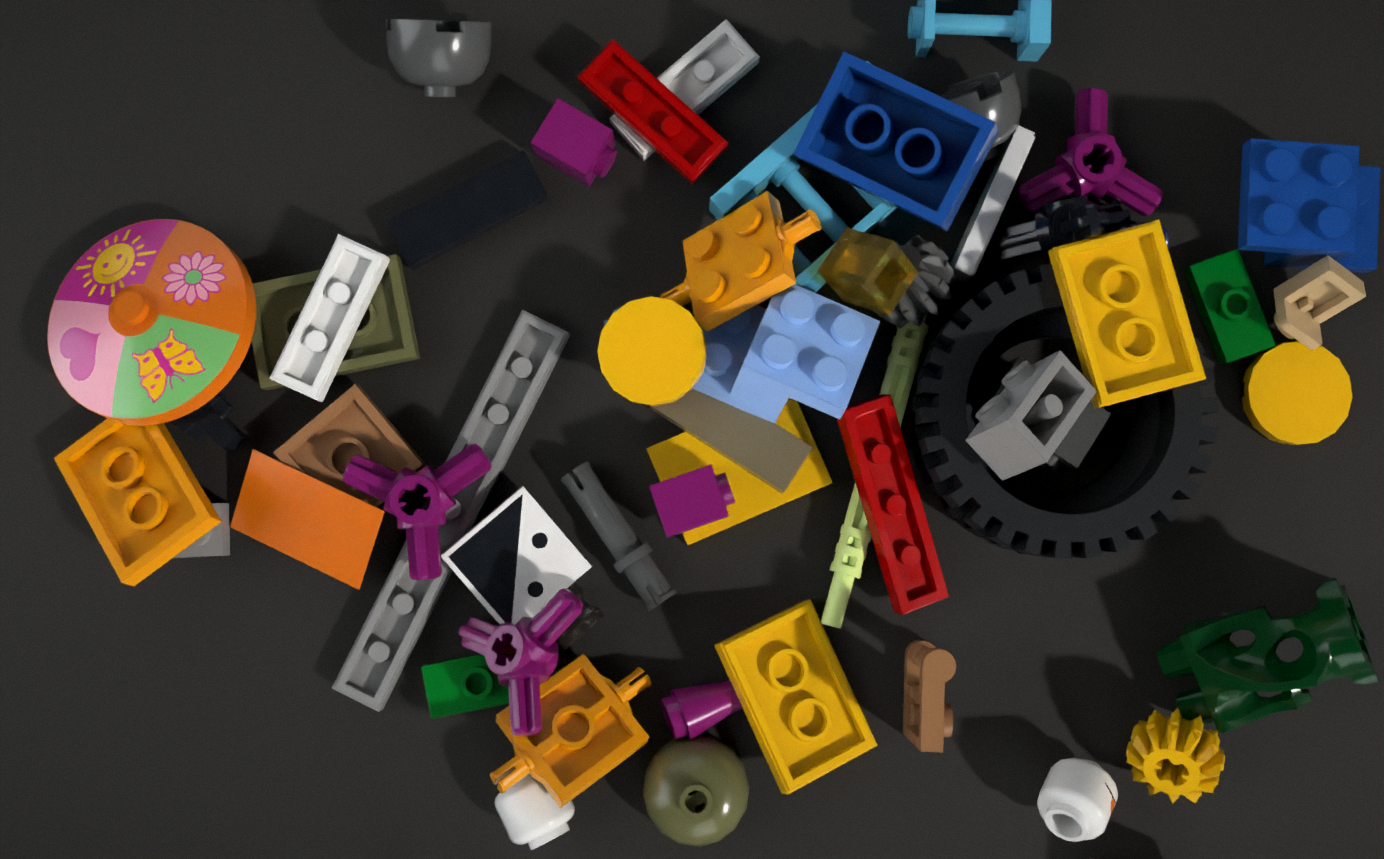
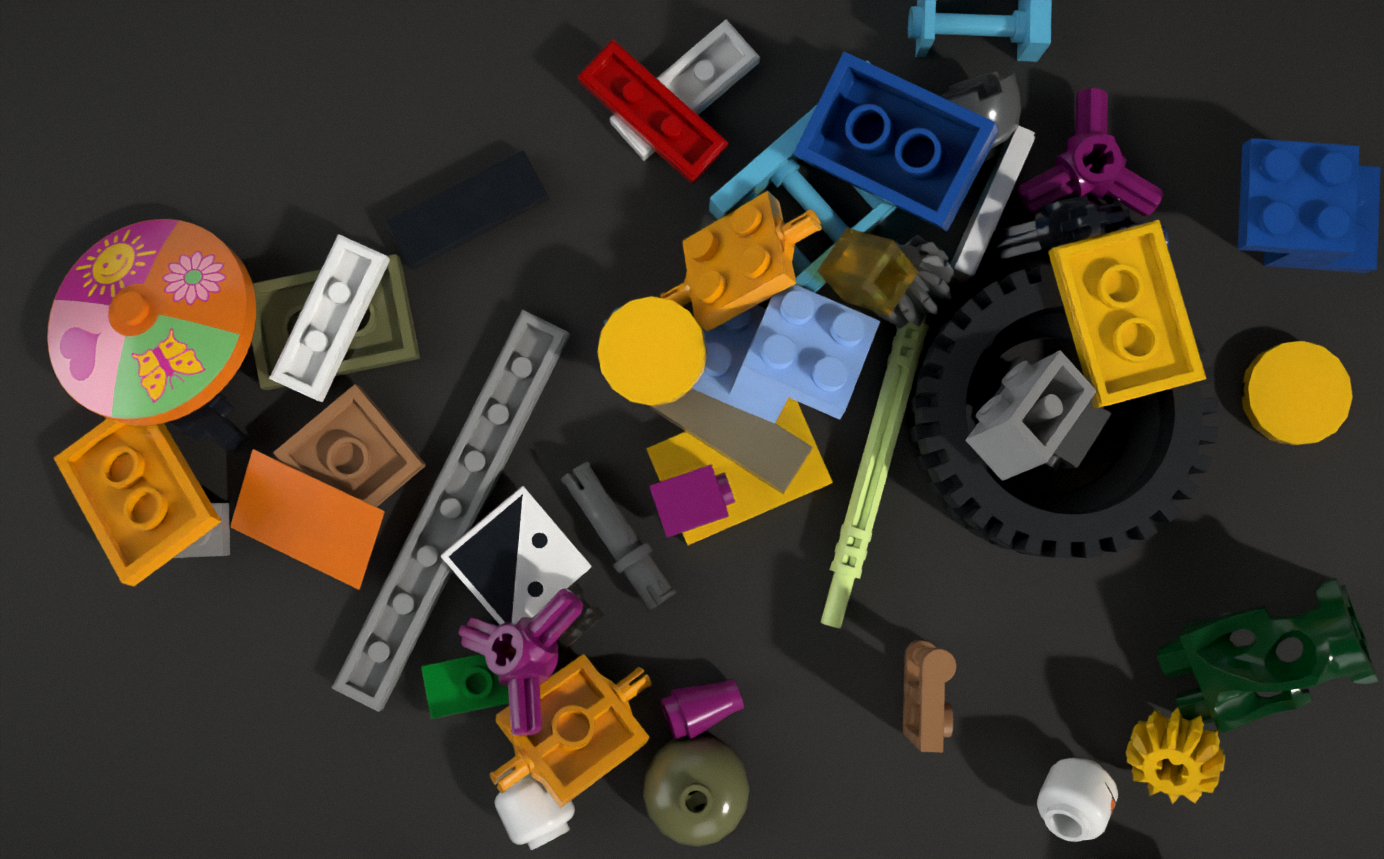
(423, 524): magenta bush -> none
(438, 52): dark grey cylinder -> none
(575, 143): magenta brick -> none
(795, 696): yellow tile -> none
(892, 504): red plate -> none
(1229, 307): green plate -> none
(1313, 298): tan bracket -> none

